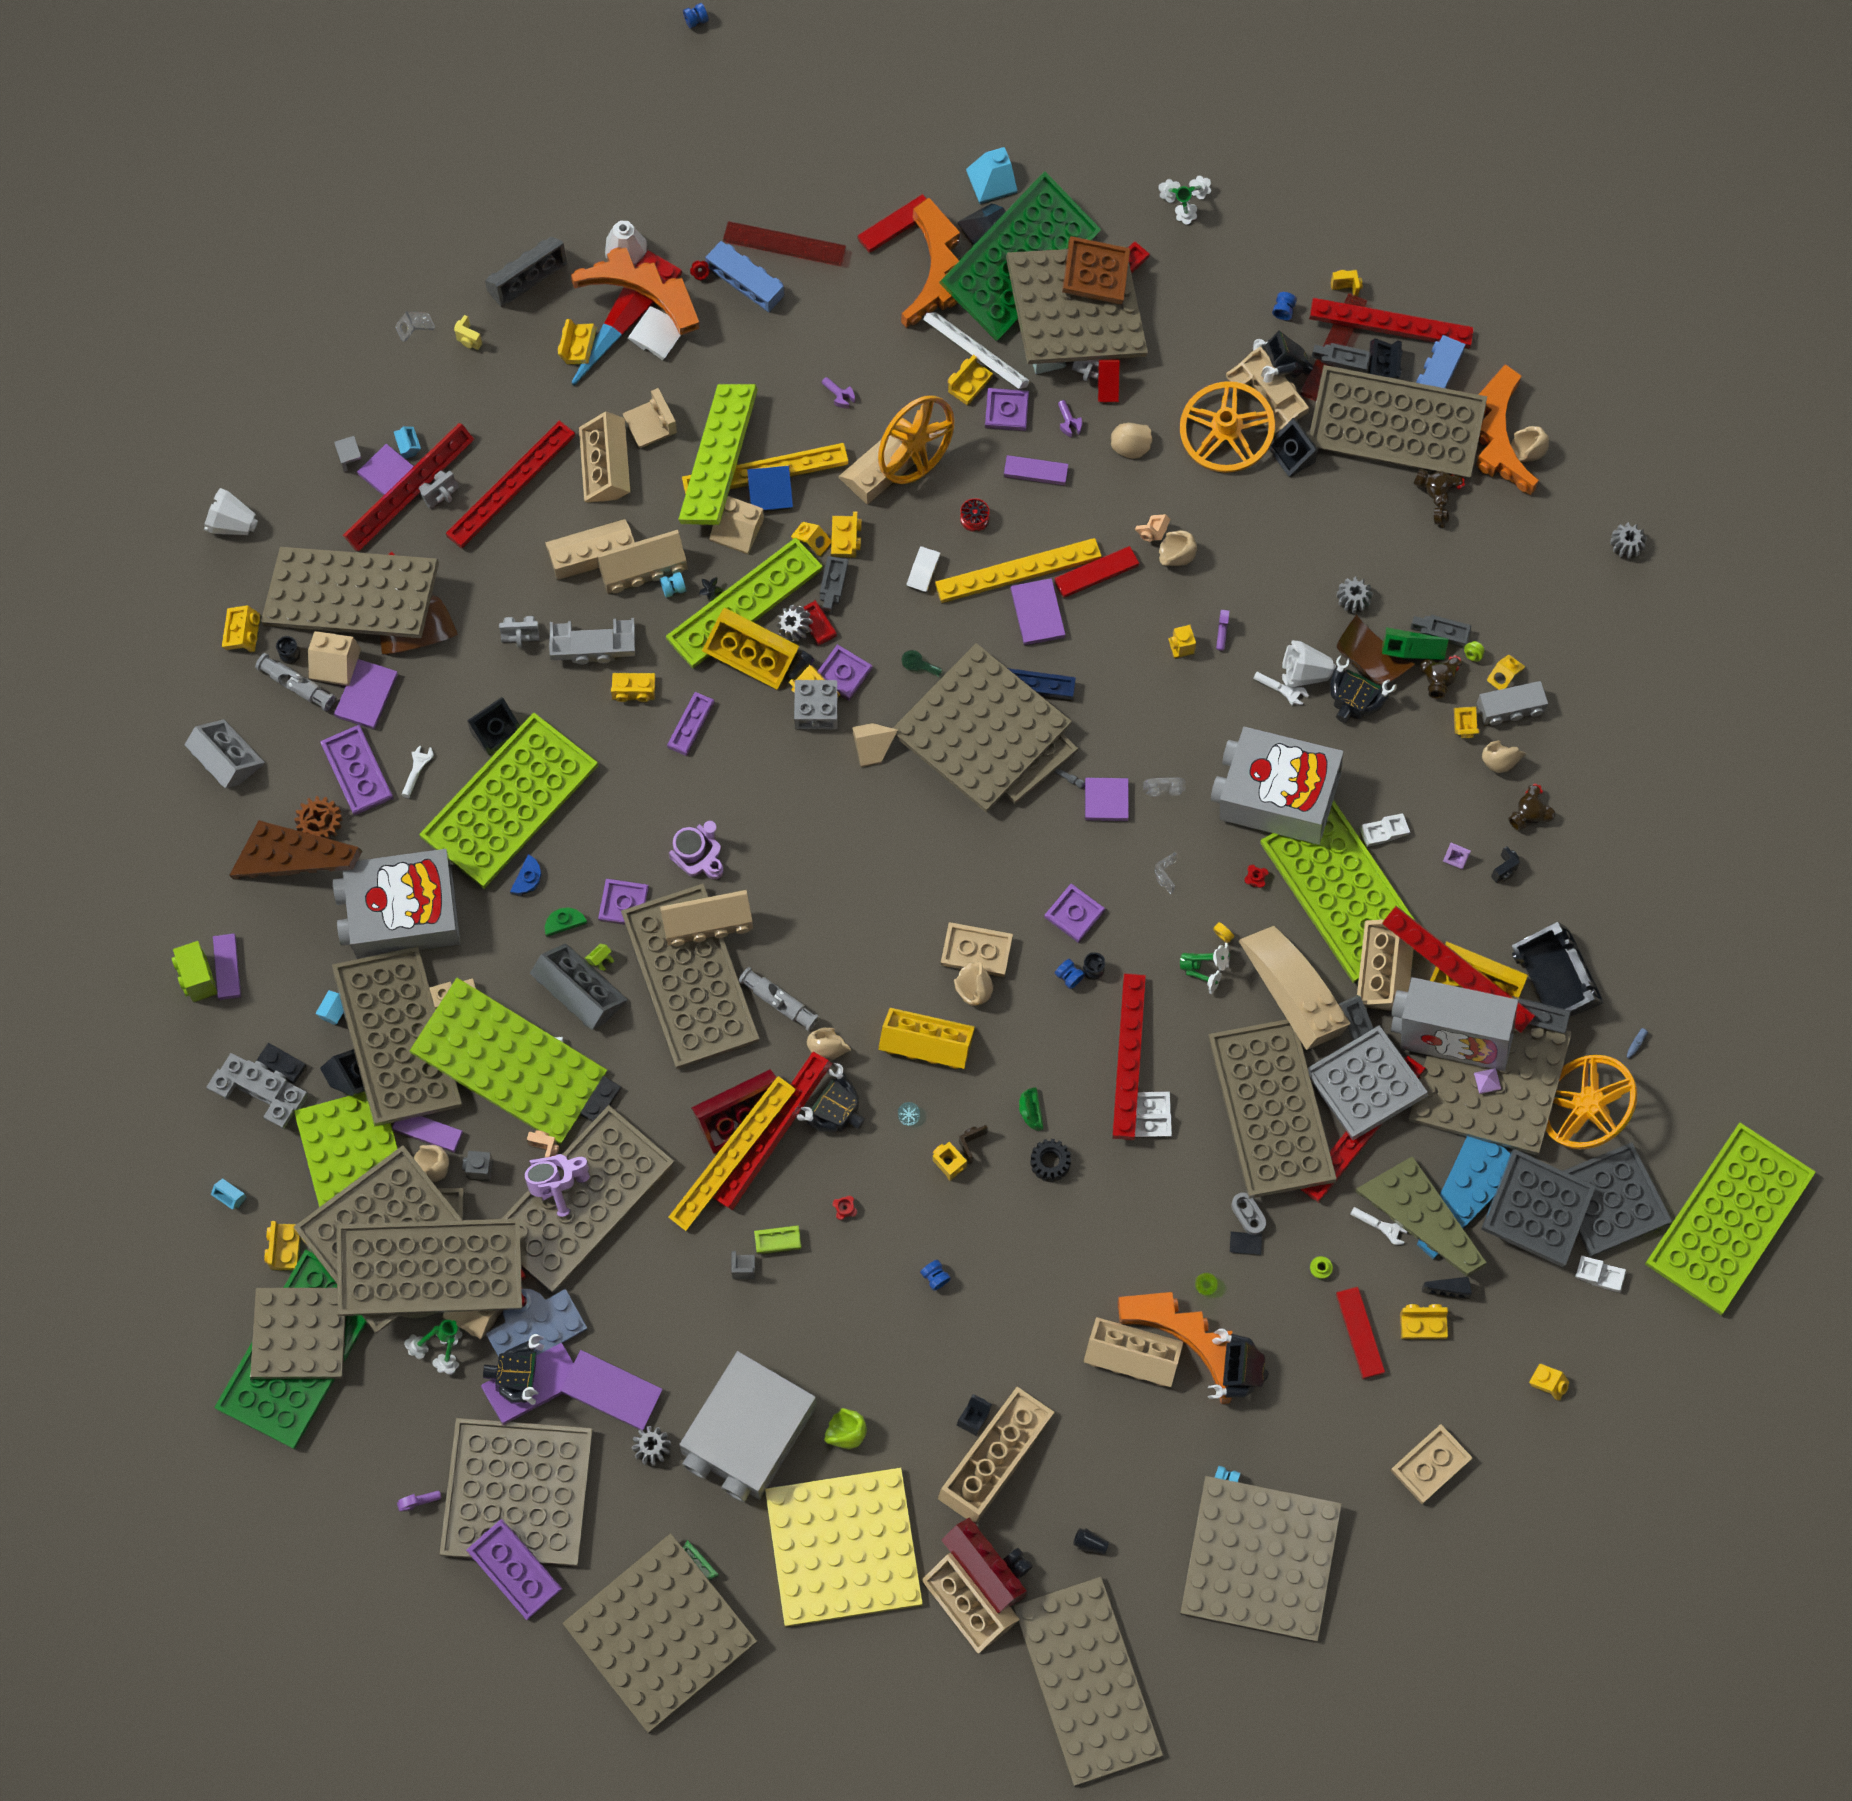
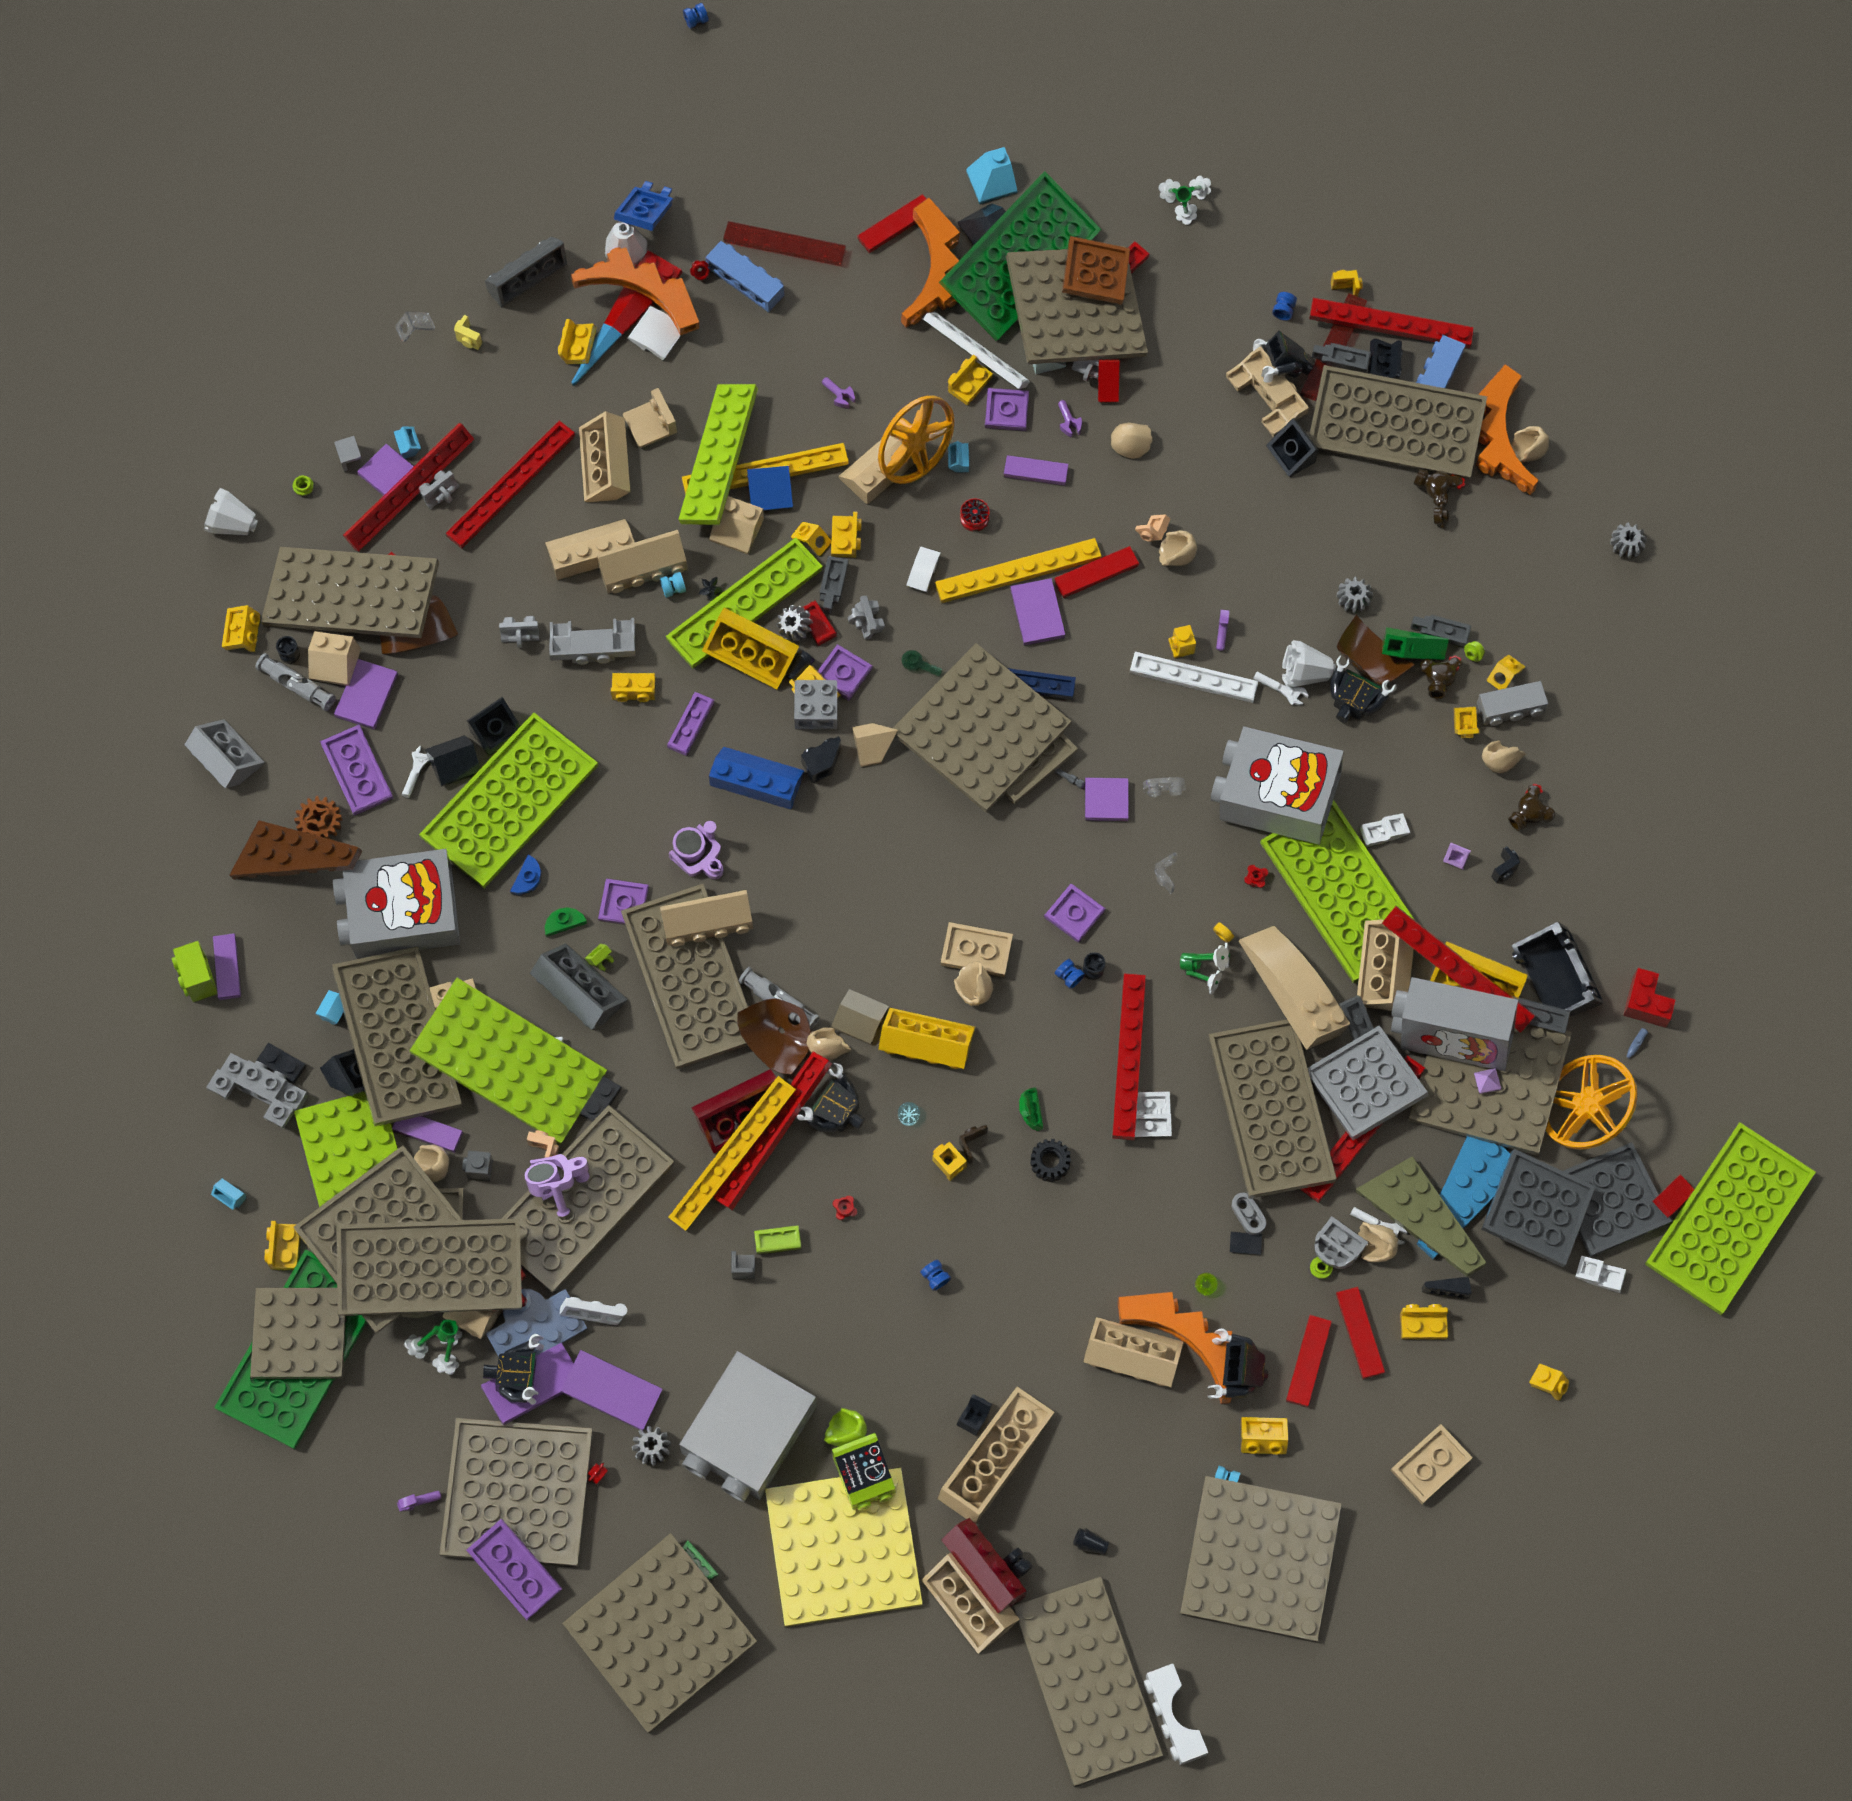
(303, 480): none -> lime plate
(453, 760): none -> black slope
(593, 1311): none -> white plate
(597, 1472): none -> red plate
(644, 207): none -> blue tile
(755, 777): none -> blue slope
(760, 1031): none -> reddish brown piece
(821, 760): none -> black slope
(859, 1016): none -> dark tan slope
(863, 617): none -> light grey hips
(863, 1472): none -> slope
(958, 457): none -> medium azure piece
(1186, 1743): none -> white arch
(1193, 677): none -> white tile
(1227, 426): light orange wheel -> none
(1264, 1435): none -> yellow bracket
(1308, 1361): none -> red tile
(1338, 1245): none -> light grey slope
(1381, 1242): none -> tan hair
(1644, 1004): none -> red brick
(1673, 1196): none -> red tile

